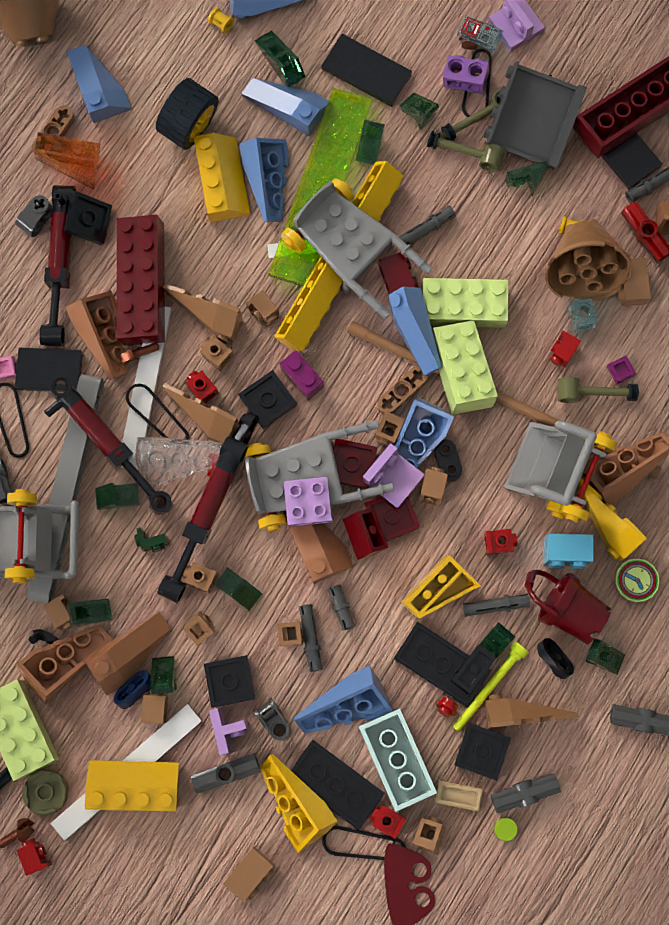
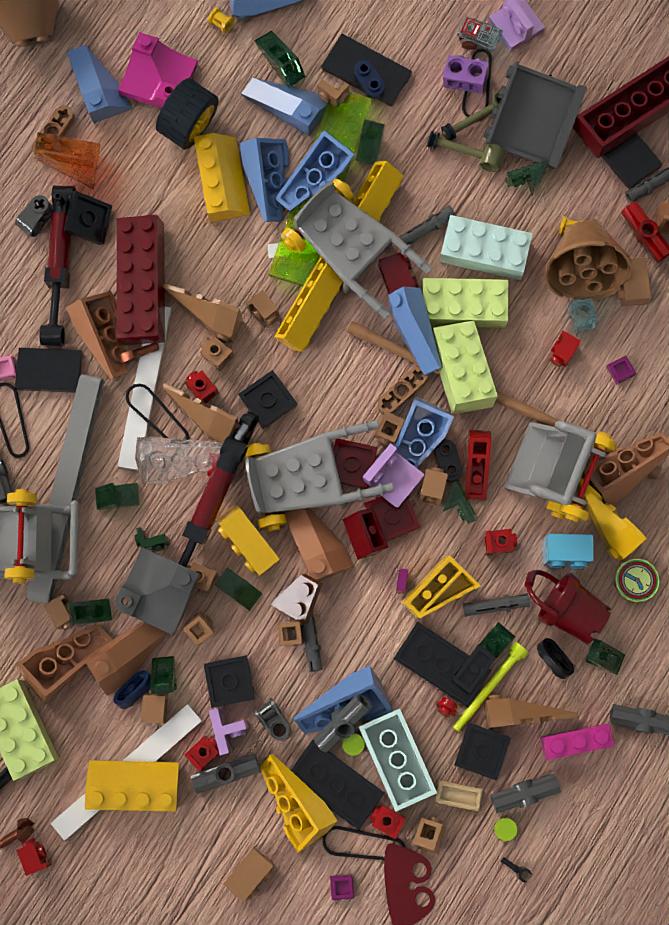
(43, 635): black bar -> none
(45, 792): olive tile -> none
(102, 436): piece -> none
(154, 71): none -> dark pink slope
(157, 591): none -> dark grey slope
(194, 756): none -> red brick
(246, 540): none -> yellow wedge
(299, 598): none -> wing
(302, 375): magenta brick -> none
(308, 501): lavender bracket -> none
(321, 164): none -> medium blue wedge
(329, 94): none -> medium nougat bracket
(341, 607): dark grey pin -> none
(342, 887): none -> magenta tile
(343, 723): none -> dark grey piece
(353, 745): none -> lime tile
(368, 78): none -> dark blue plate
(402, 579): none -> magenta tile
(420, 108): clear green slope -> none
(458, 497): none -> clear green slope
(477, 464): none -> red slope
(485, 247): none -> light aqua brick
(518, 870): none -> black hand
(570, 390): olive piece -> none
(577, 741): none -> dark pink brick

